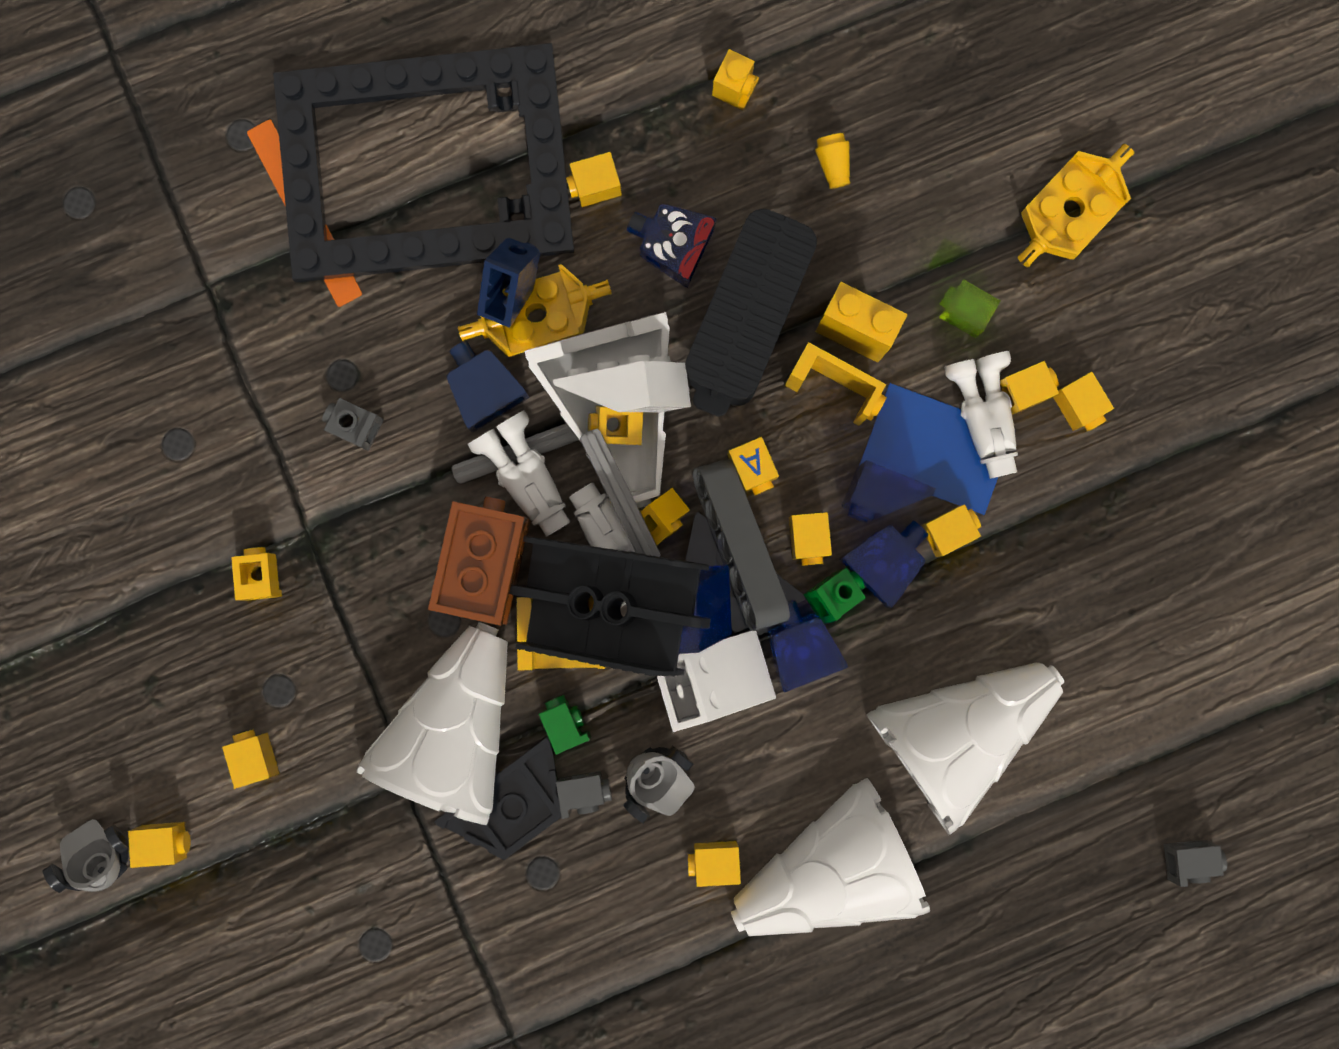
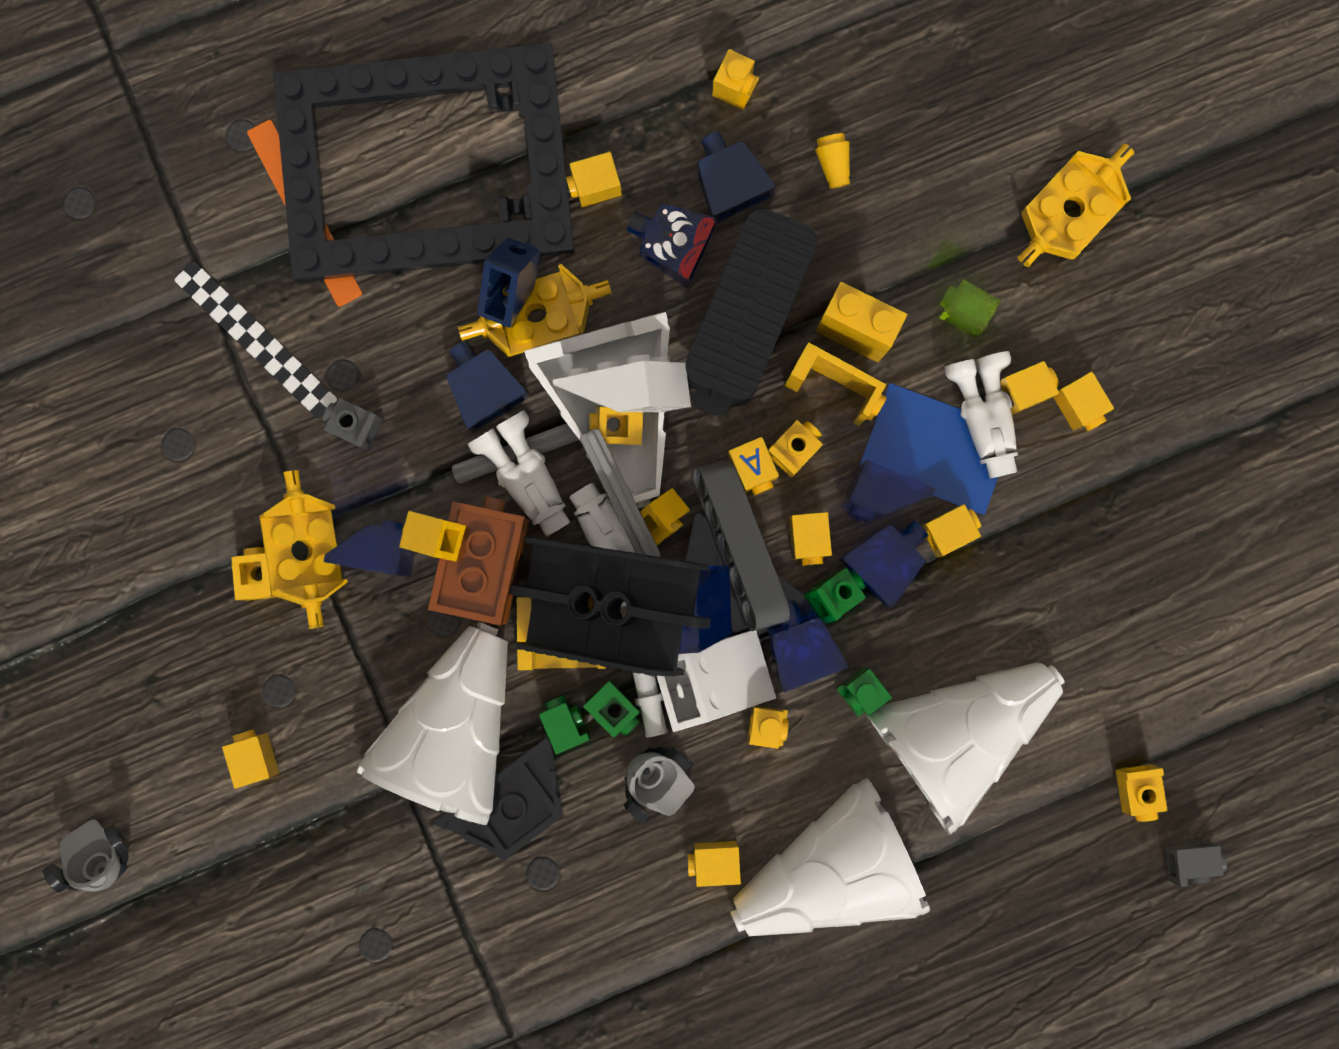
(158, 844): yellow brick -> none
(255, 339): none -> sticker
(310, 522): none -> yellow plate
(375, 550): none -> clear blue slope
(432, 536): none -> yellow brick
(582, 793): dark grey brick -> none
(598, 708): none -> green brick
(650, 704): none -> white pin
(731, 178): none -> dark blue torso
(768, 727): none -> yellow brick
(789, 459): none -> yellow brick
(863, 692): none -> green brick
(1131, 785): none -> yellow brick

